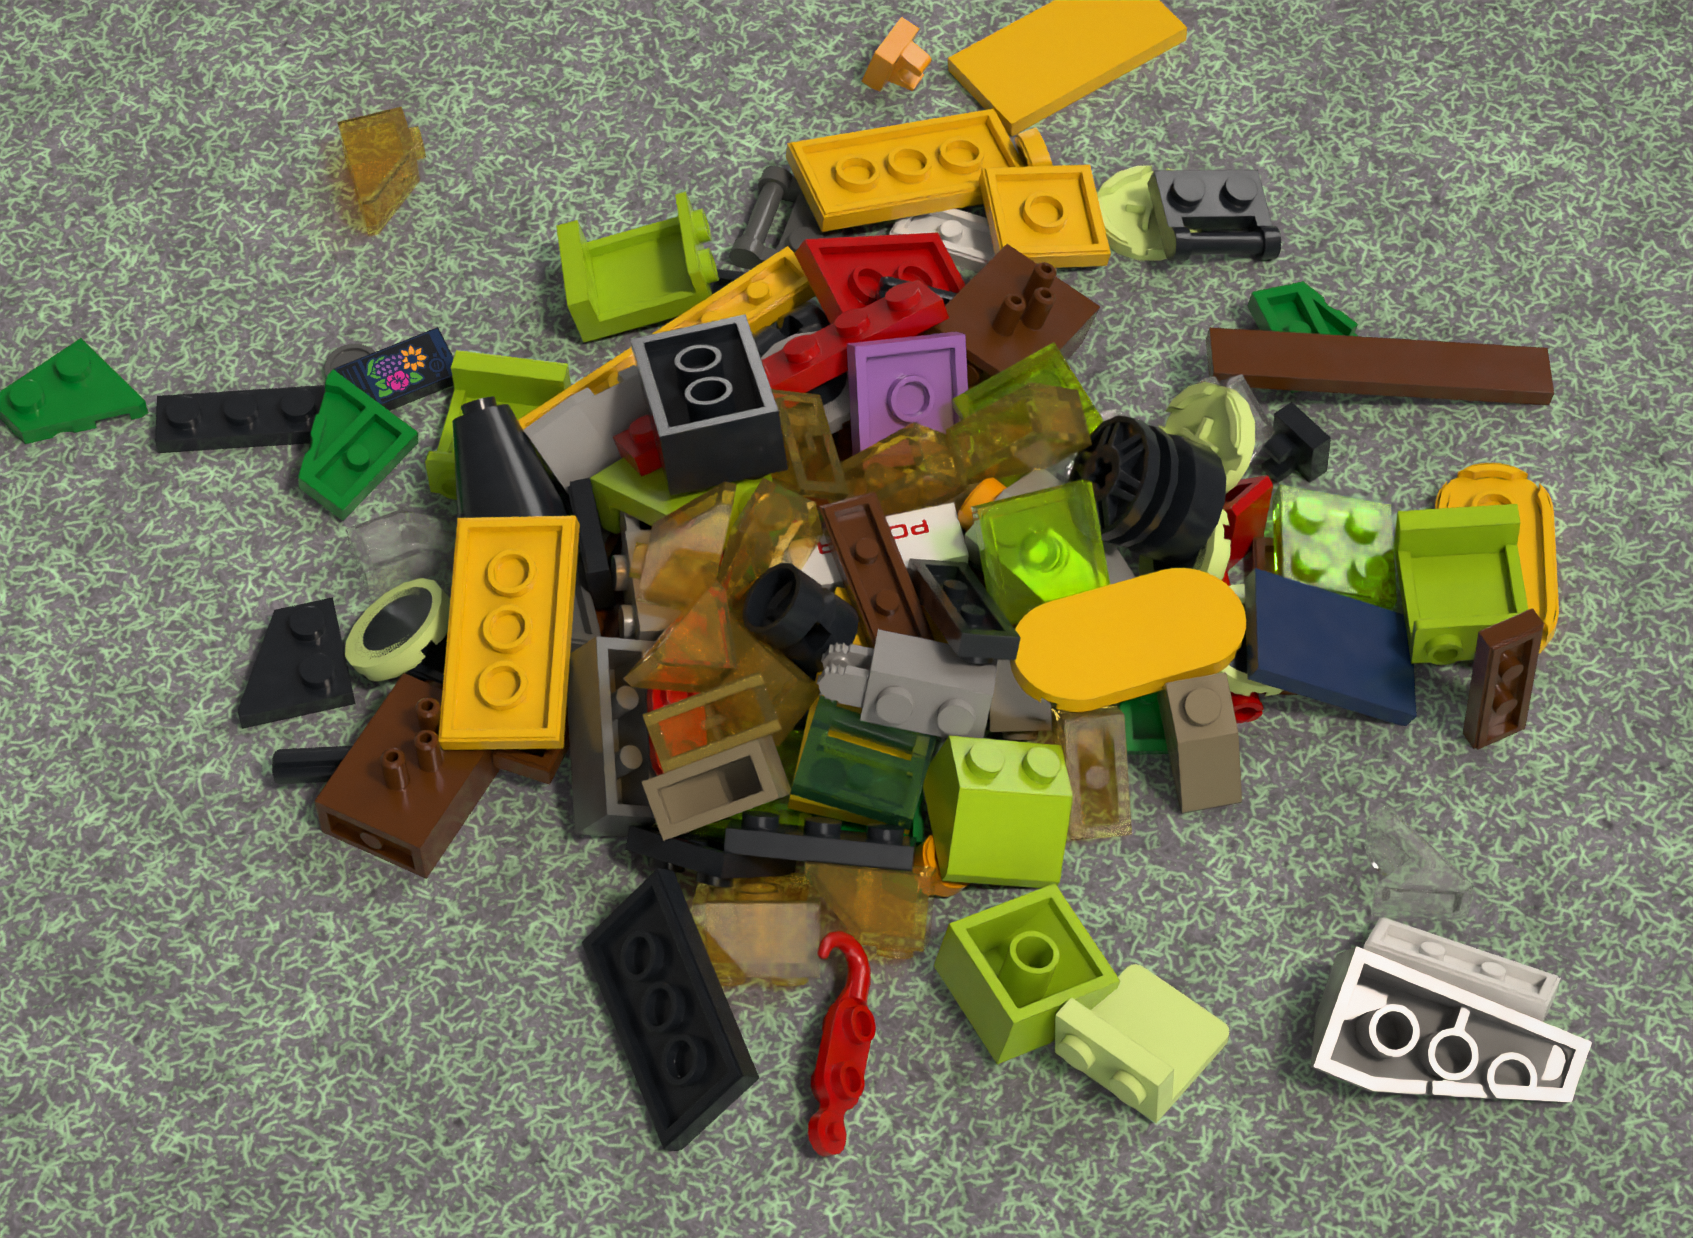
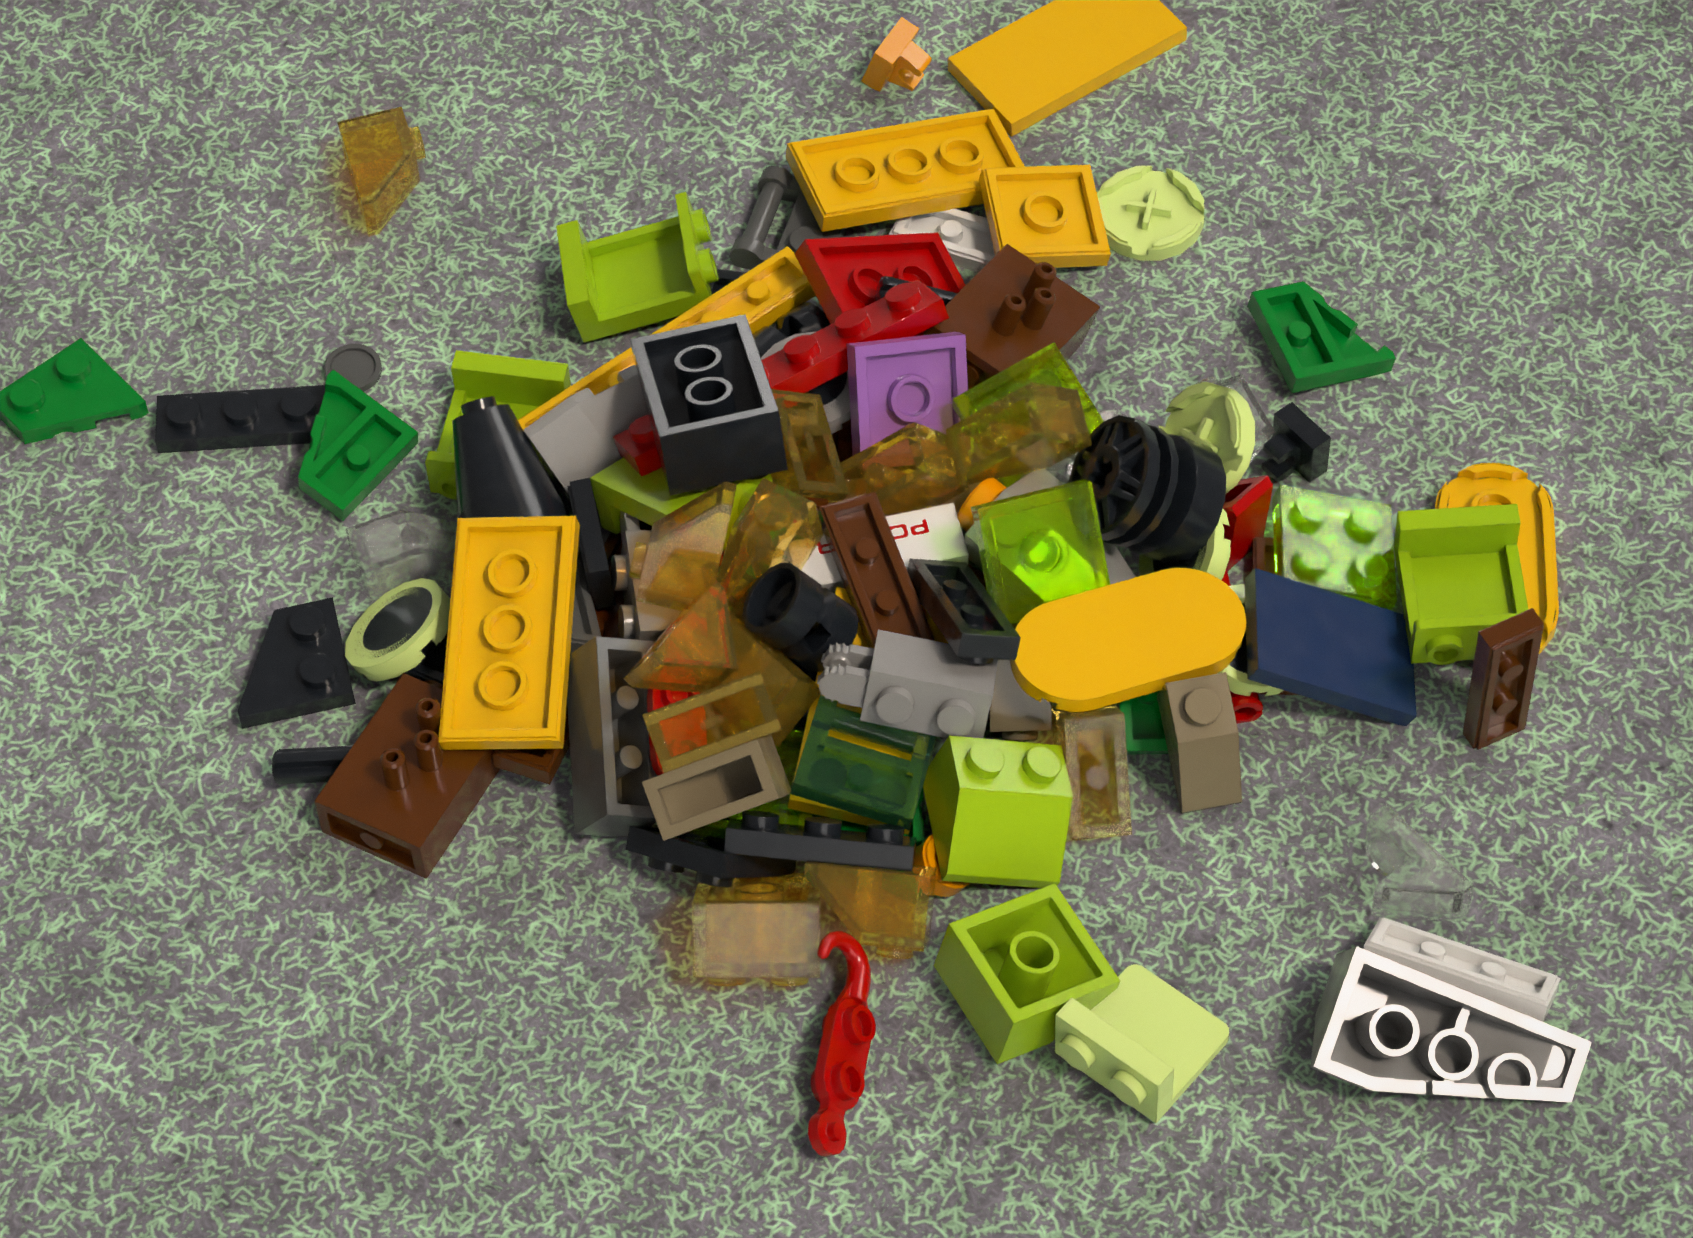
(403, 370): tile -> none
(669, 1010): black tile -> none
(1032, 148): yellow tile -> none
(1212, 201): plate -> none
(1381, 366): reddish brown tile -> none

